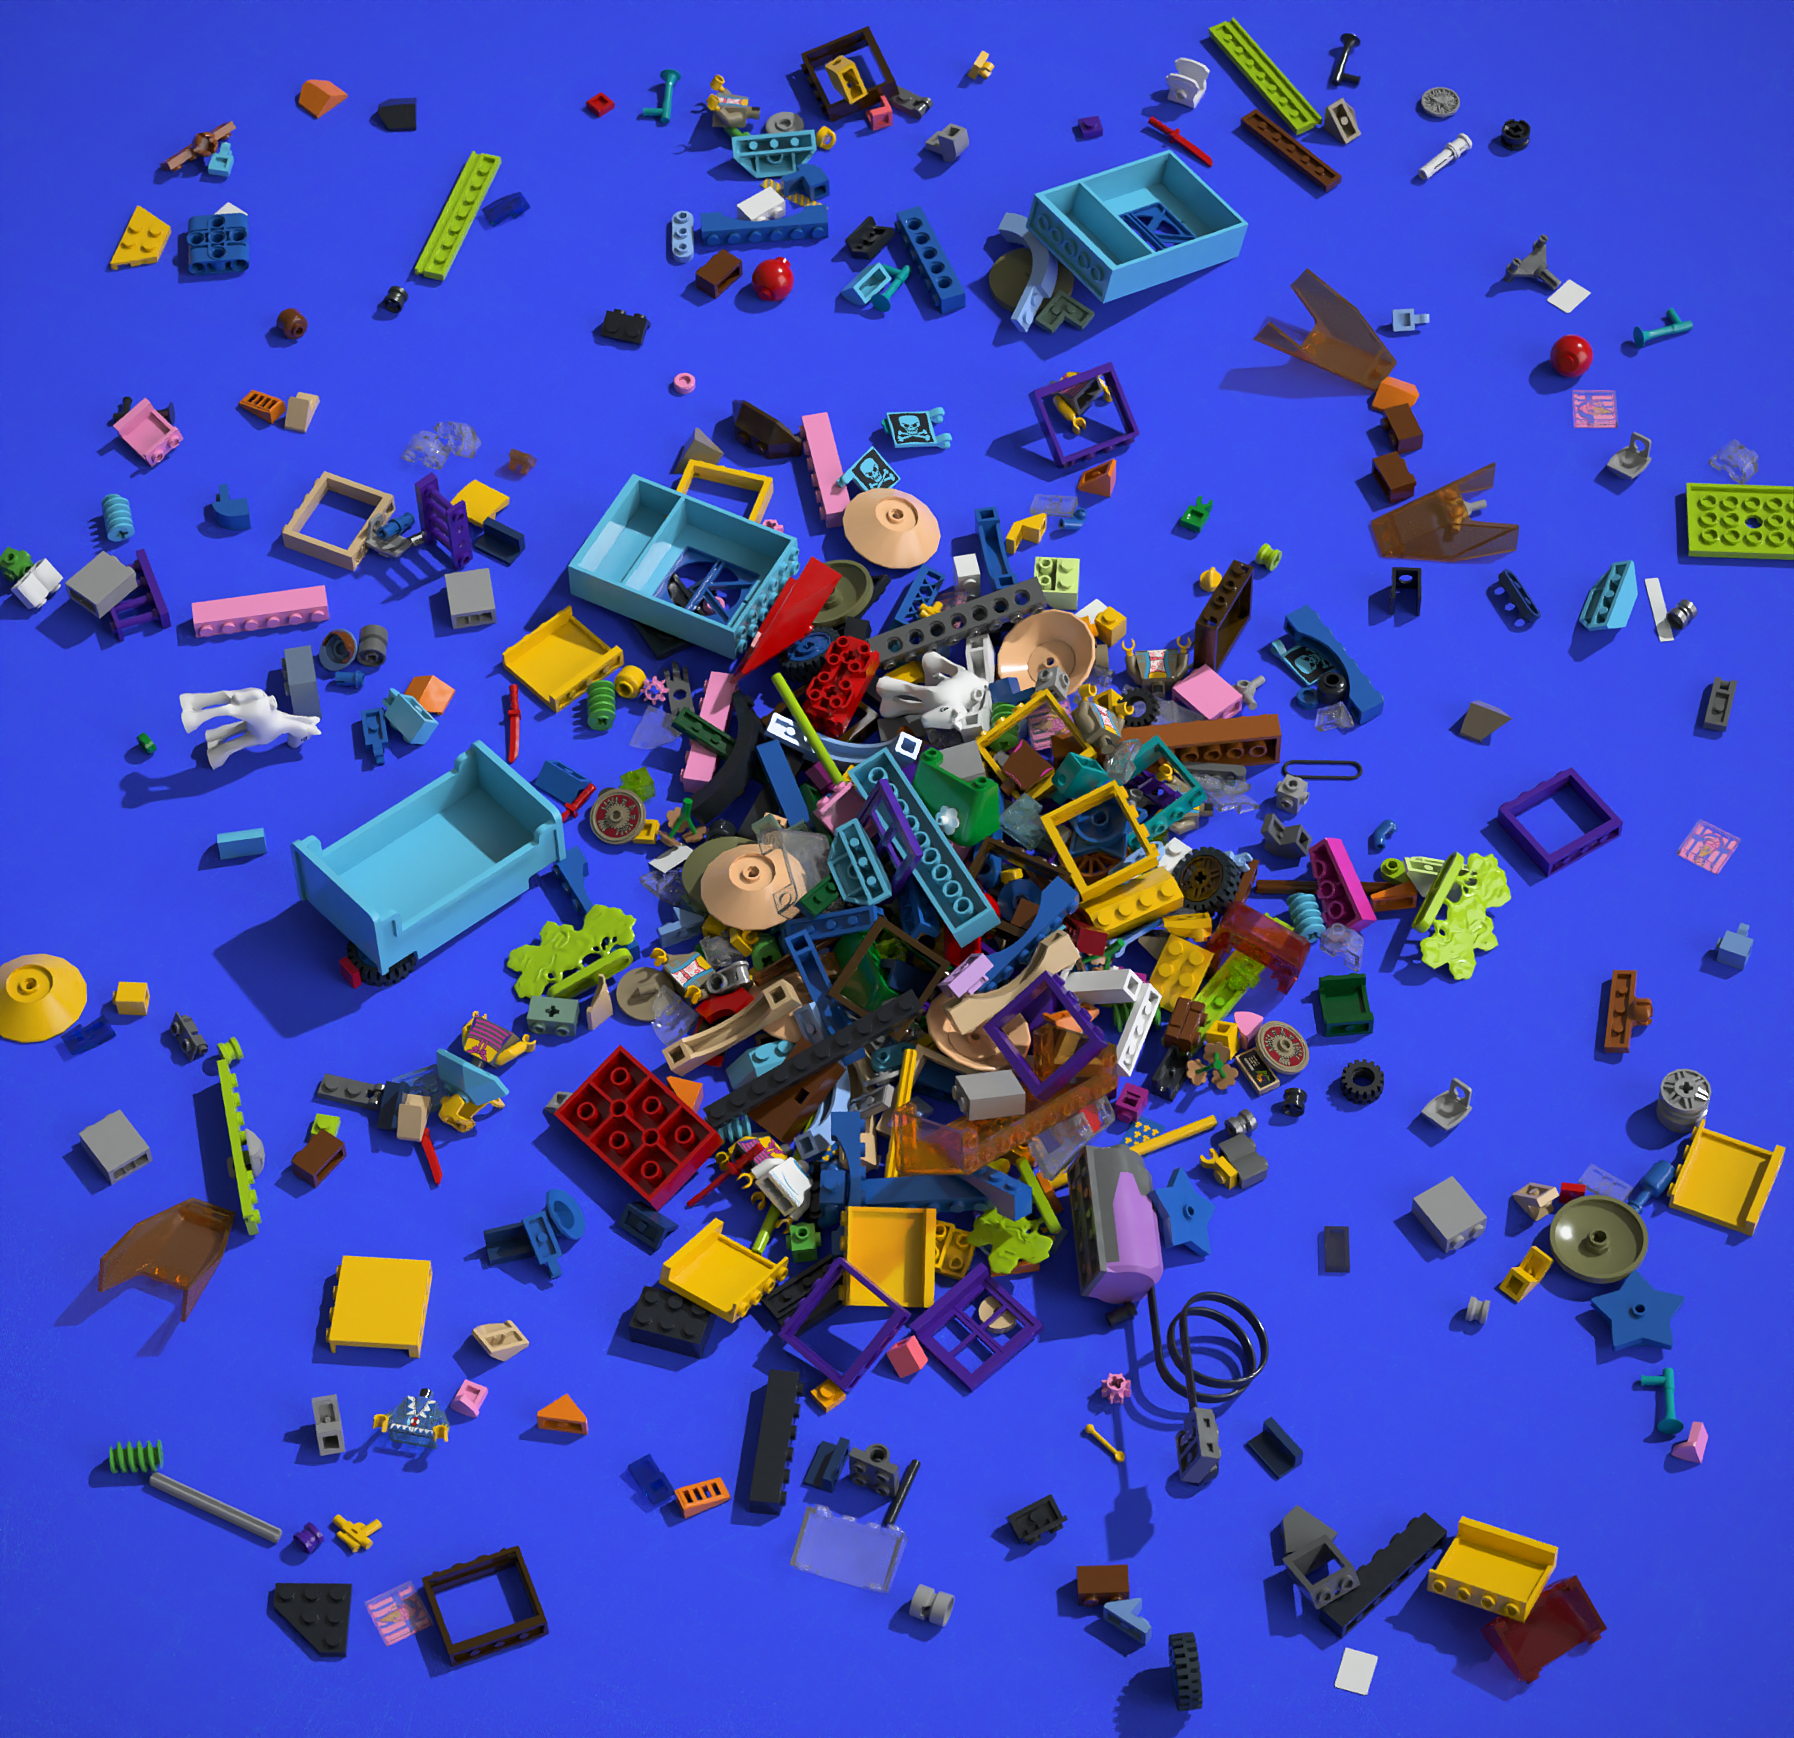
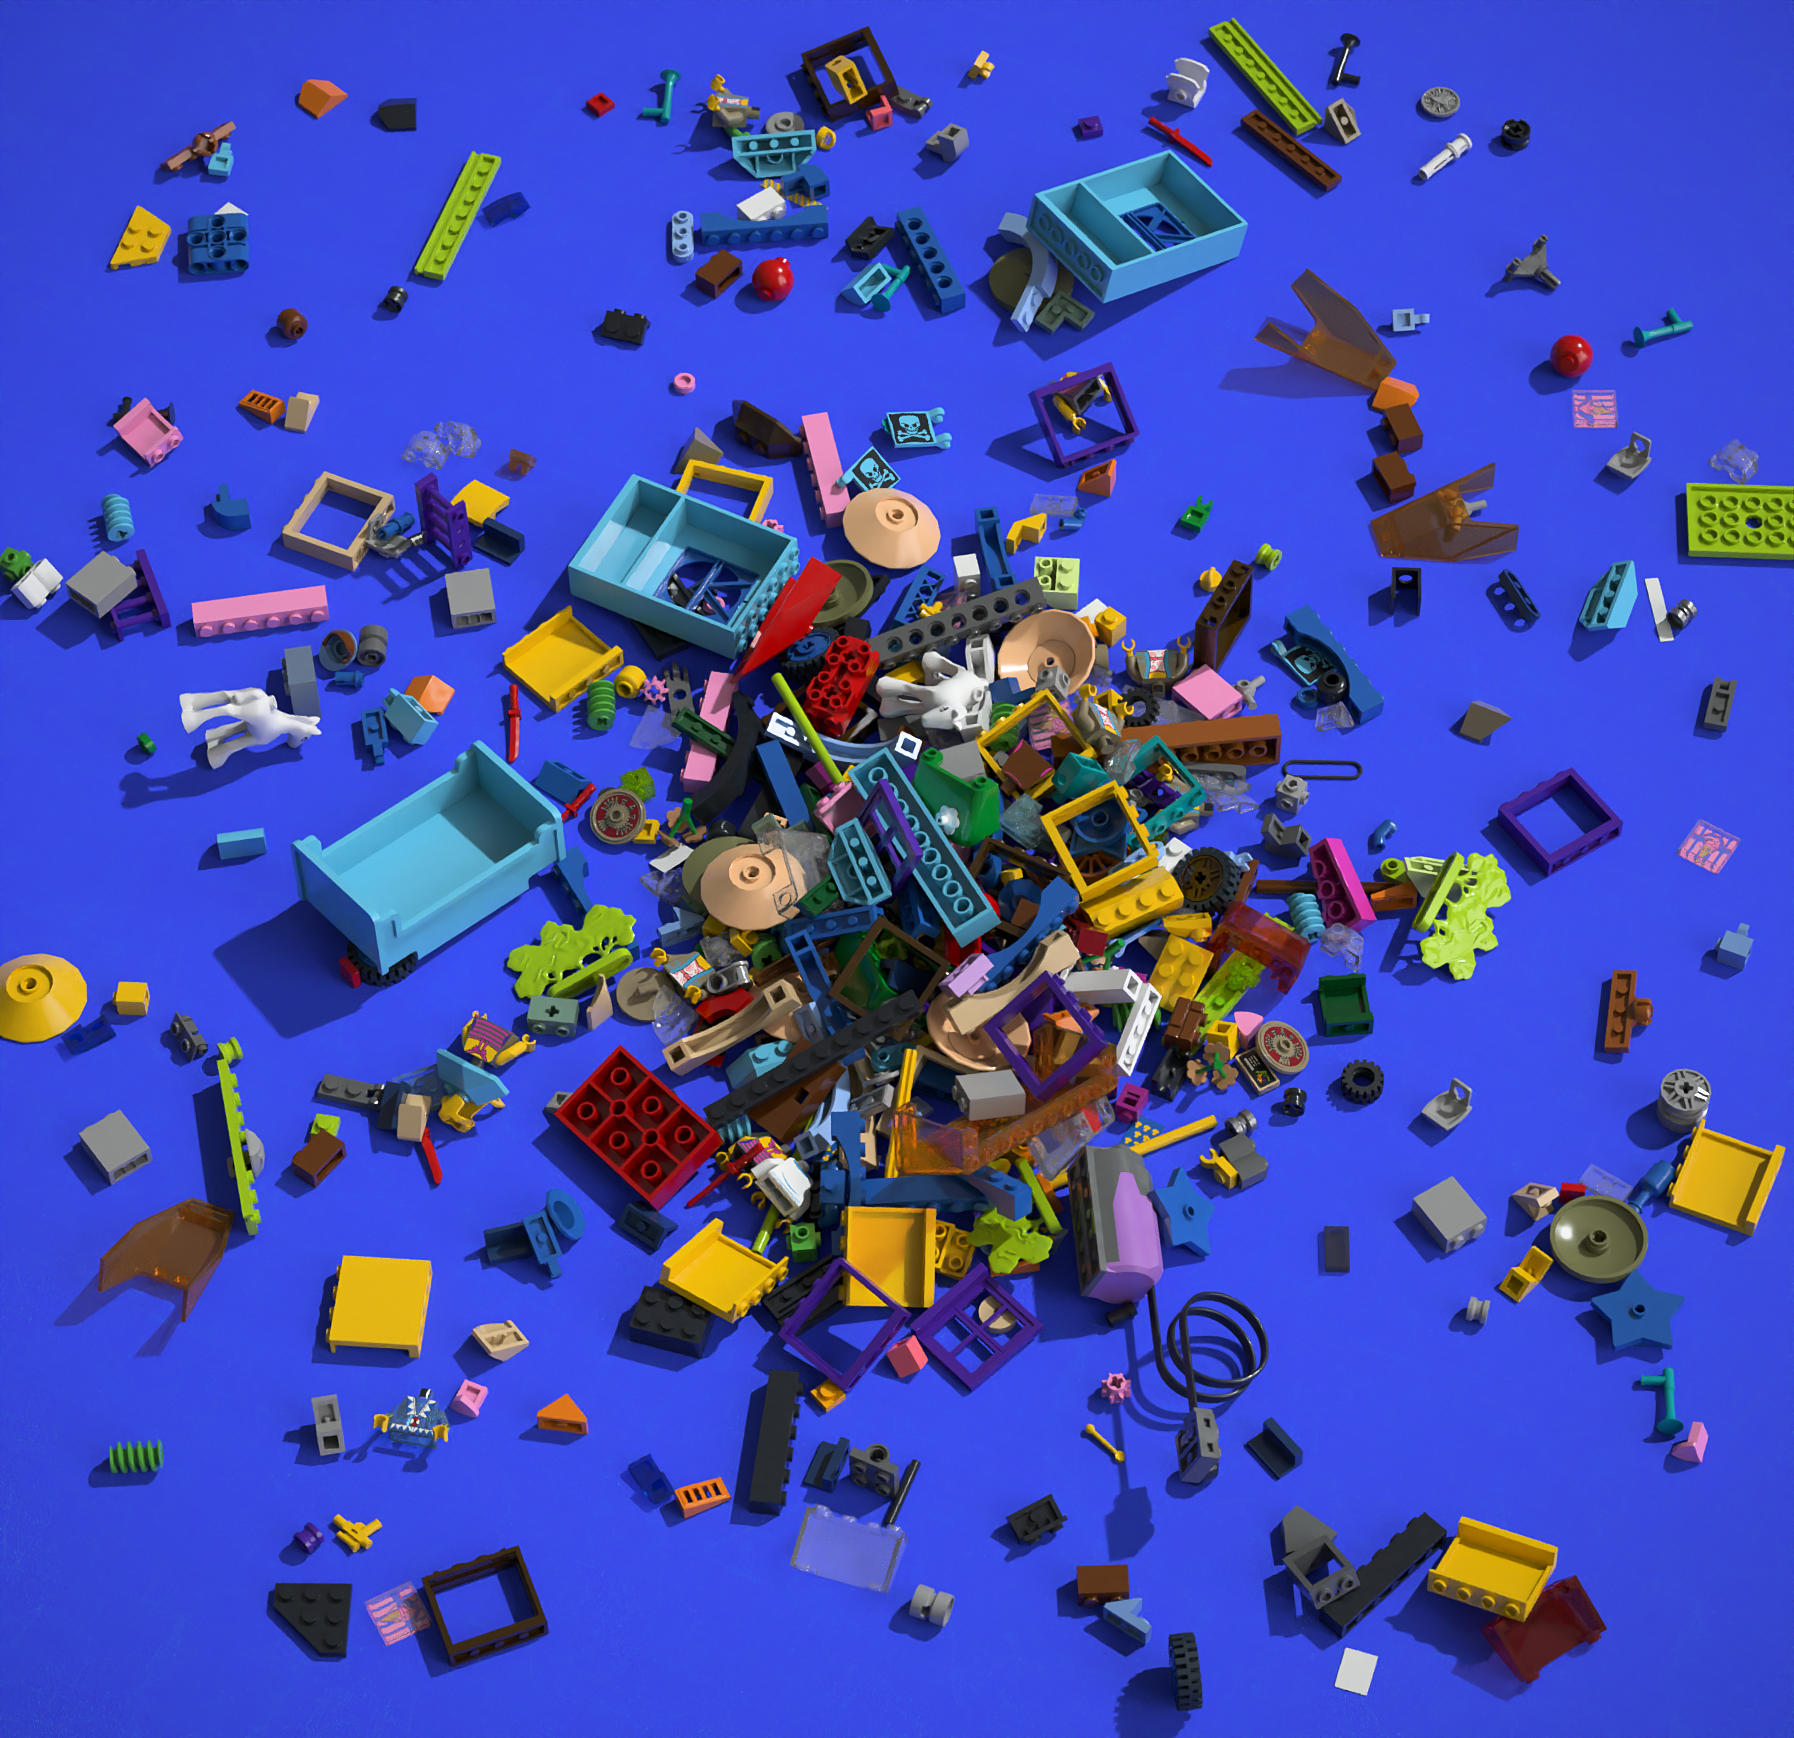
(215, 1507): light grey axle -> none
(688, 1091): orange slope -> none
(1568, 296): white sticker -> none

